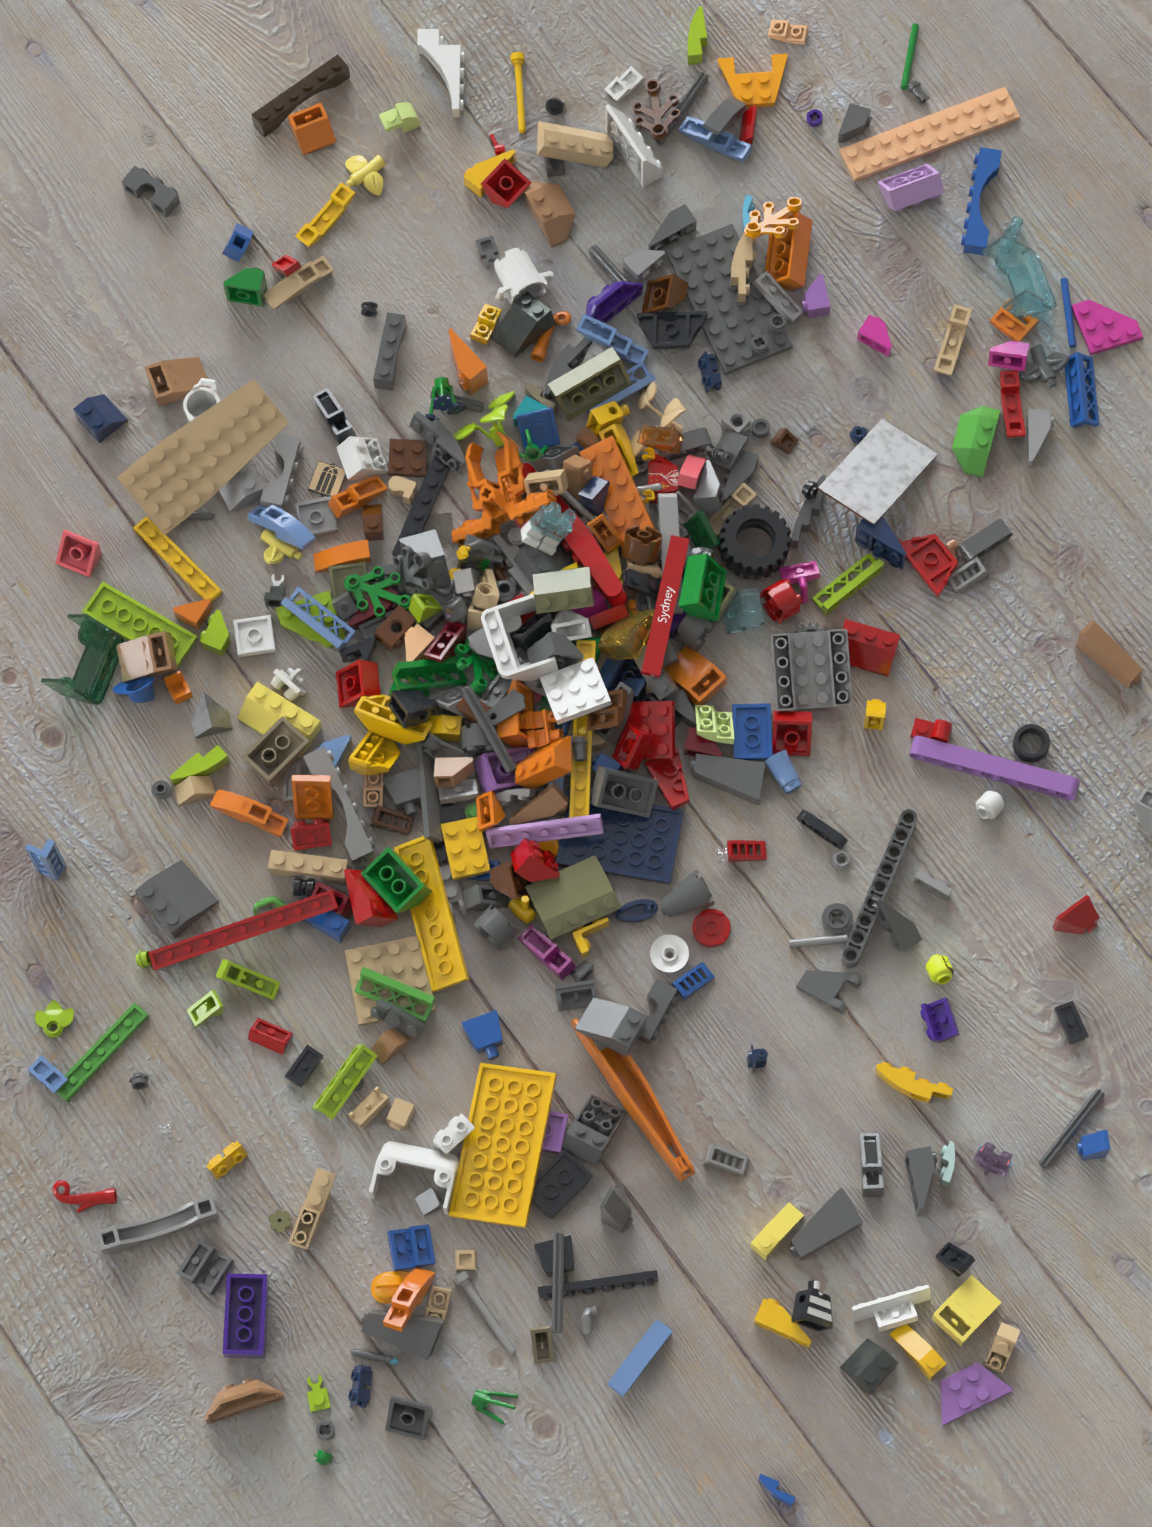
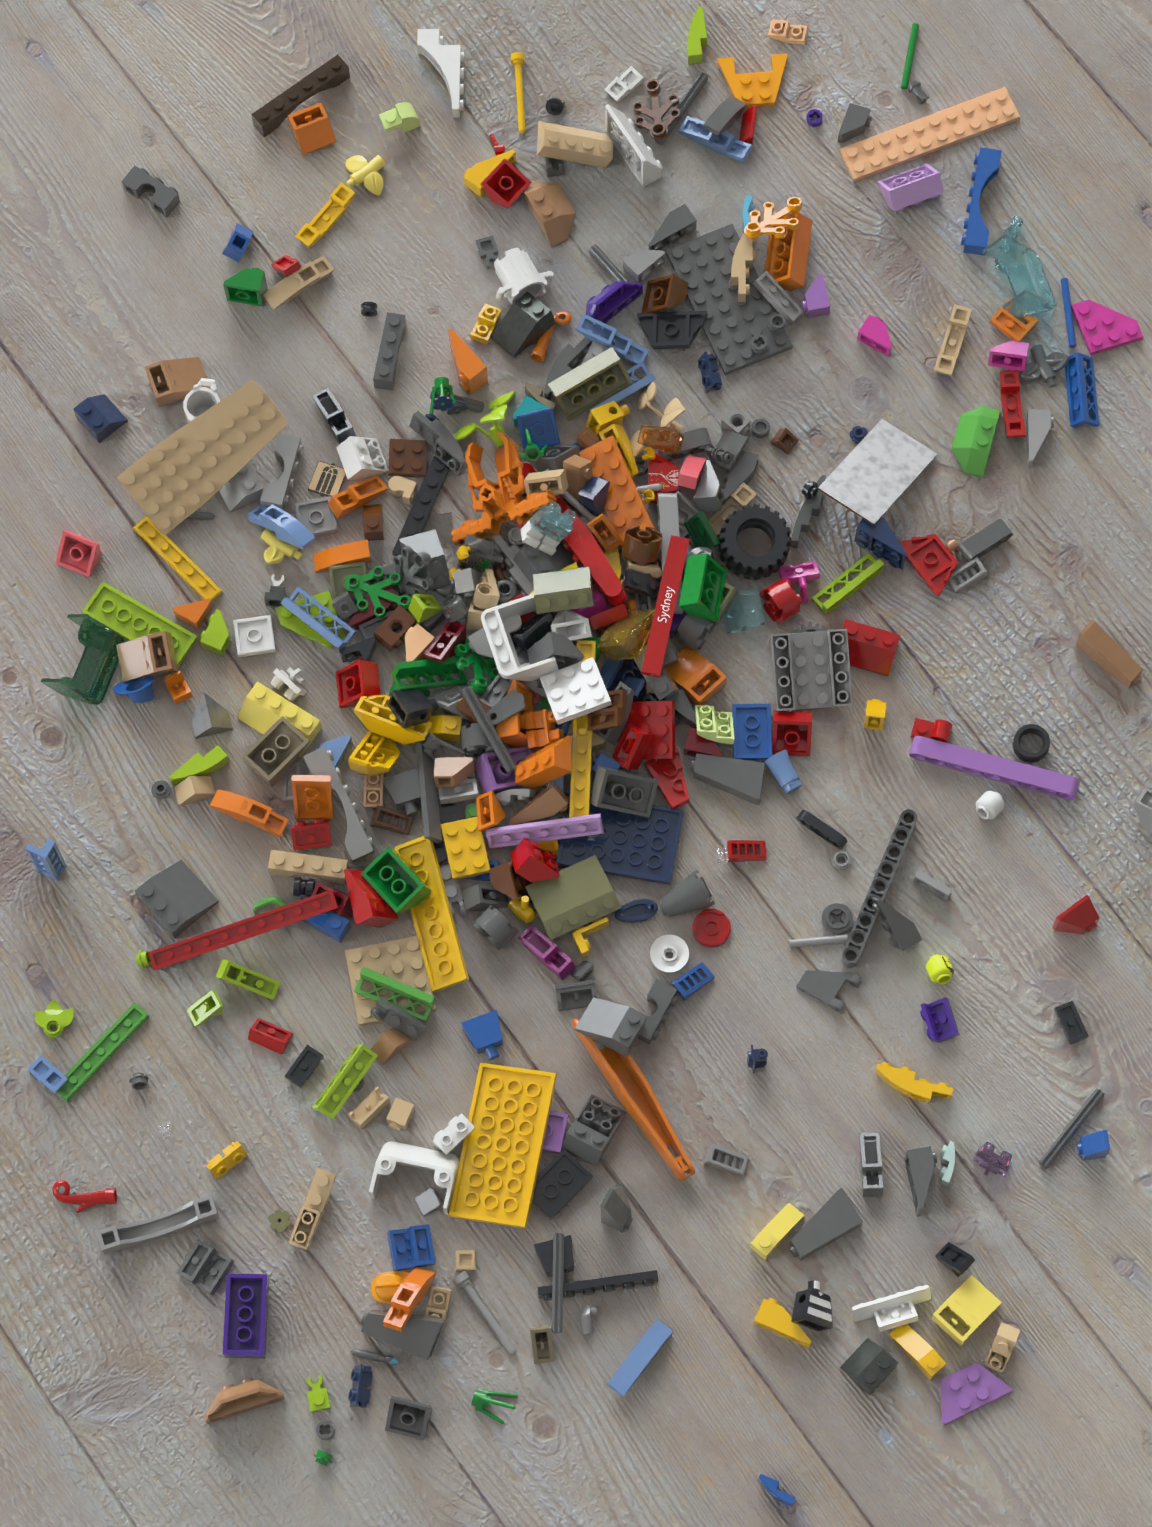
(580, 749): dark grey pin -> none

